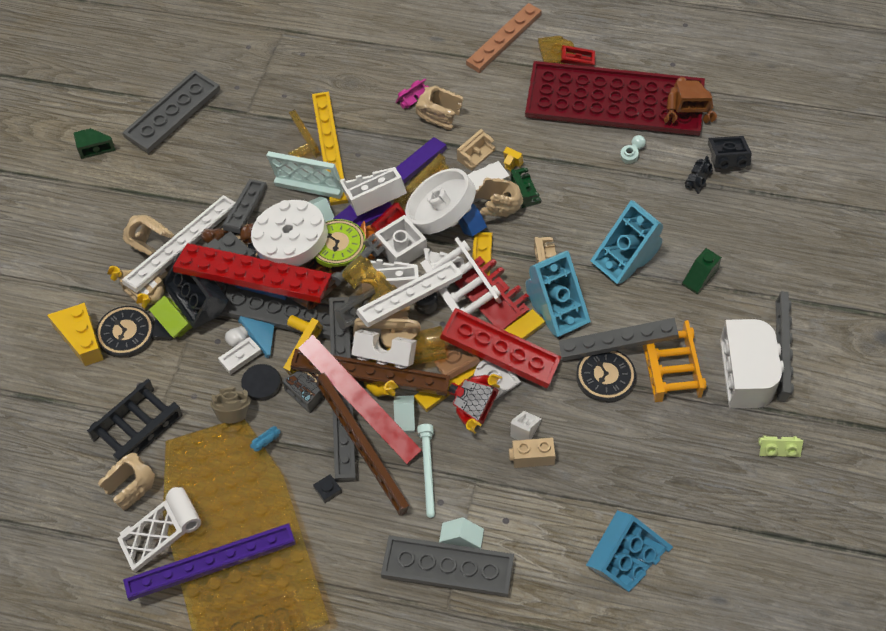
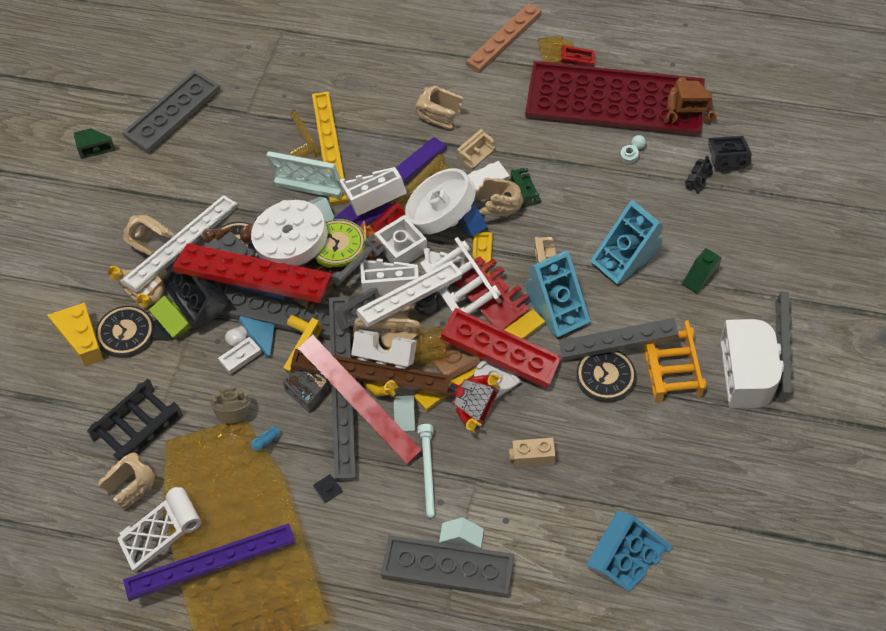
(244, 206): dark grey tile -> none
(261, 382): black tile -> none
(362, 271): clear yellow arch -> none
(362, 444): reddish brown tile -> none
(407, 97): dark pink hinge -> none
(512, 158): yellow tile -> none
(524, 426): white slope -> none
(780, 447): yellowish green hinge -> none

